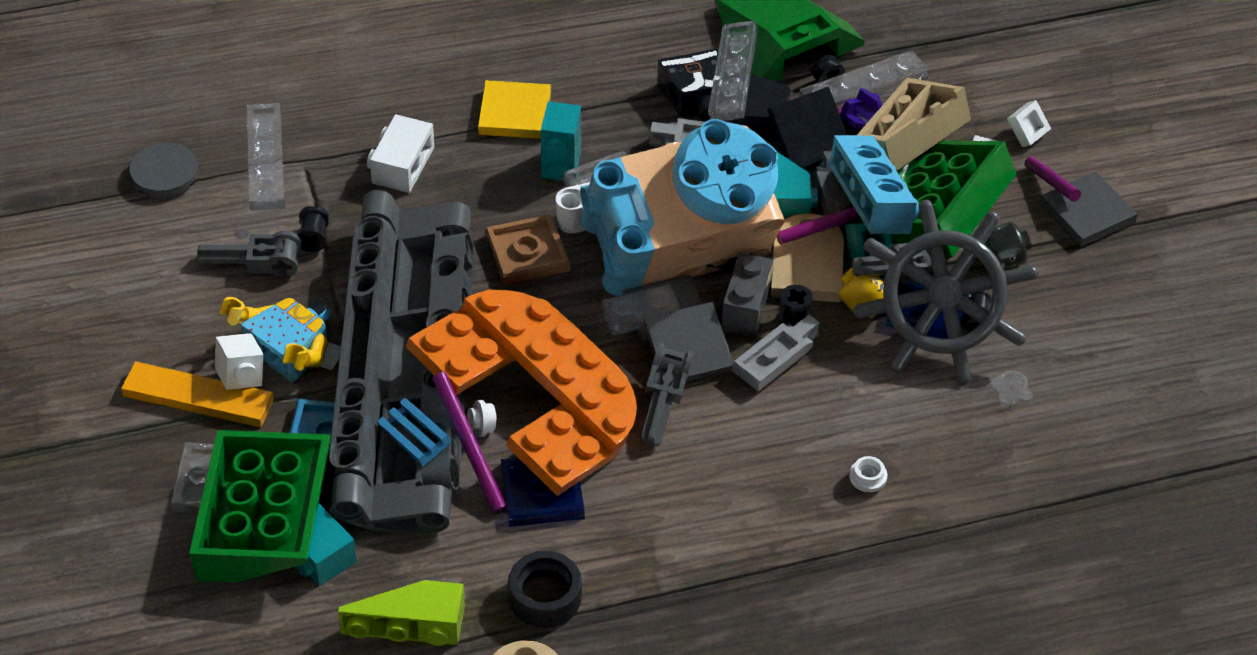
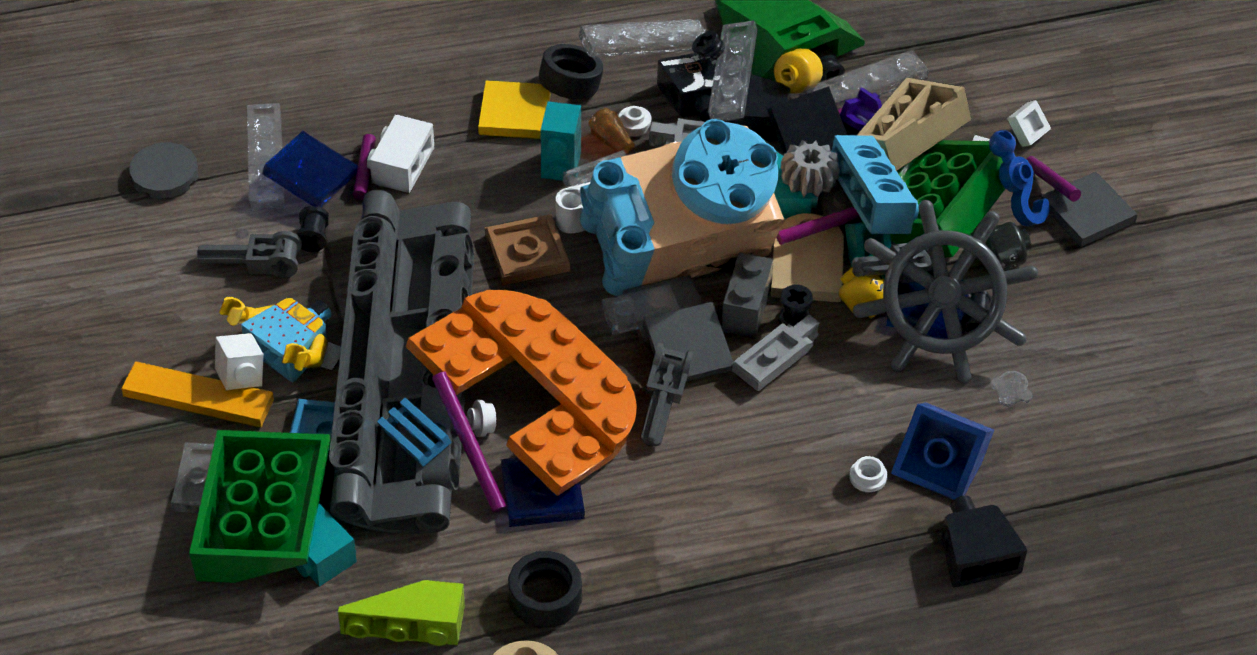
(310, 169): none -> clear blue tile
(363, 172): none -> magenta piece
(568, 84): none -> black tyre
(610, 130): none -> clear orange cone
(635, 120): none -> white plate
(640, 37): none -> clear plate
(708, 46): none -> black bush
(799, 70): none -> yellow head
(810, 168): none -> light grey gear
(942, 451): none -> blue slope
(980, 543): none -> black torso
(1017, 177): none -> blue piece

